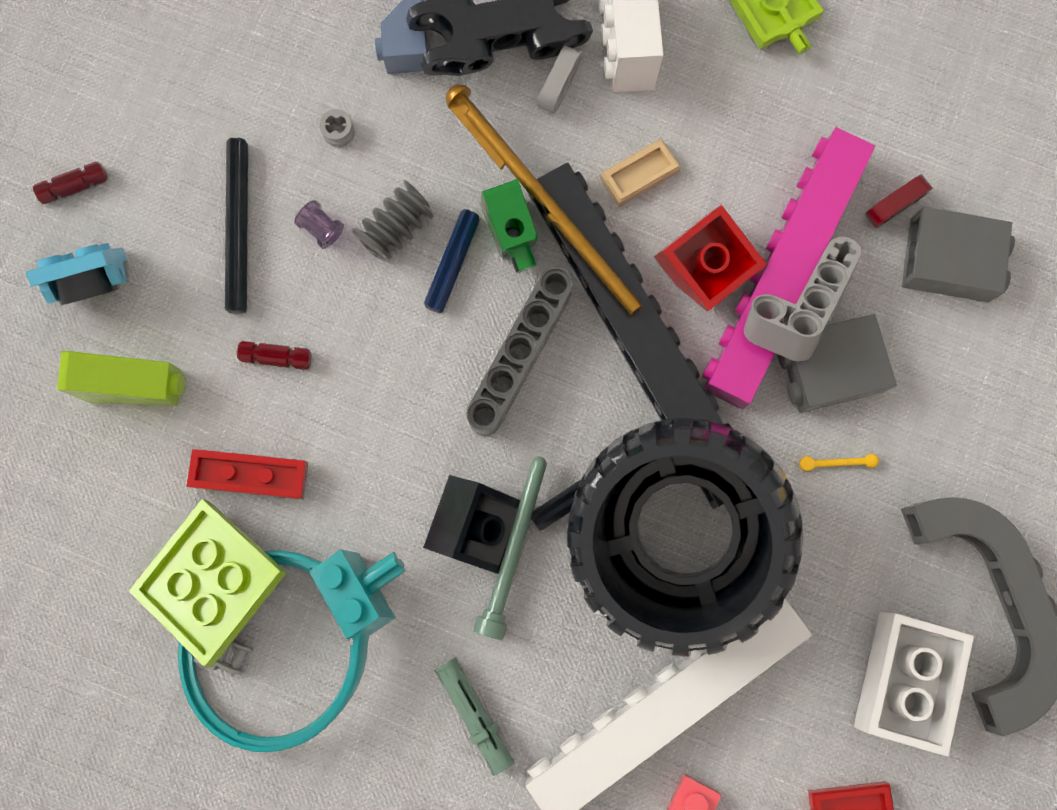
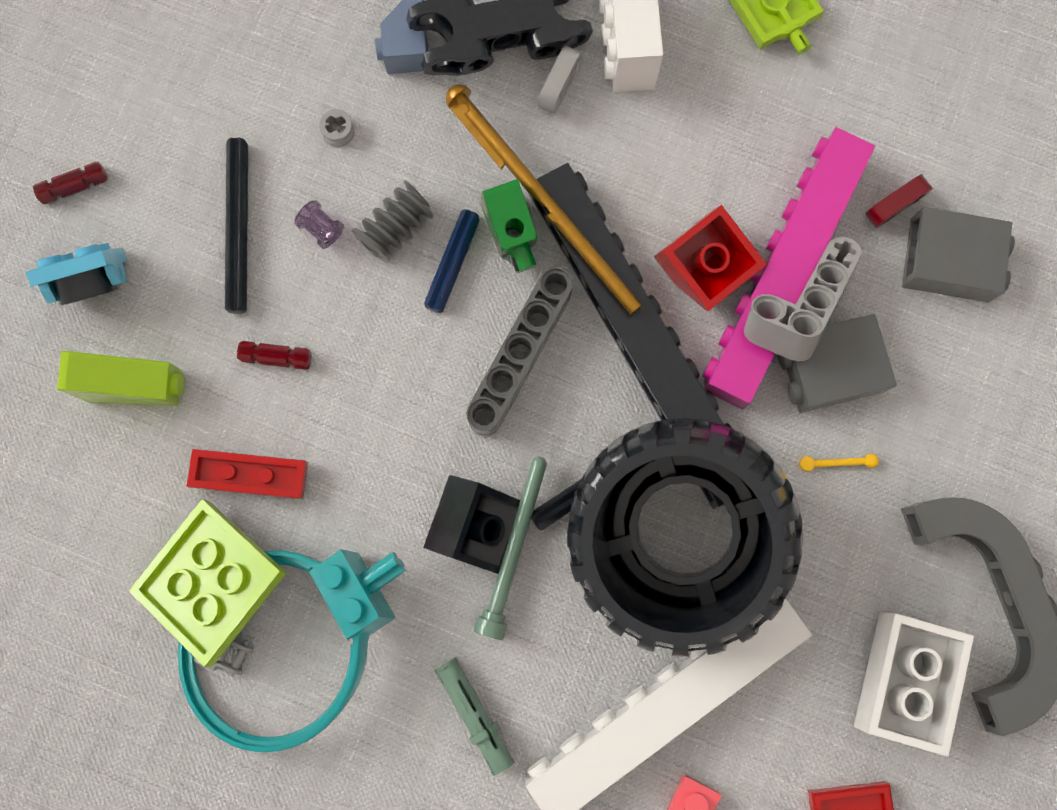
(640, 172): tan tile -> none

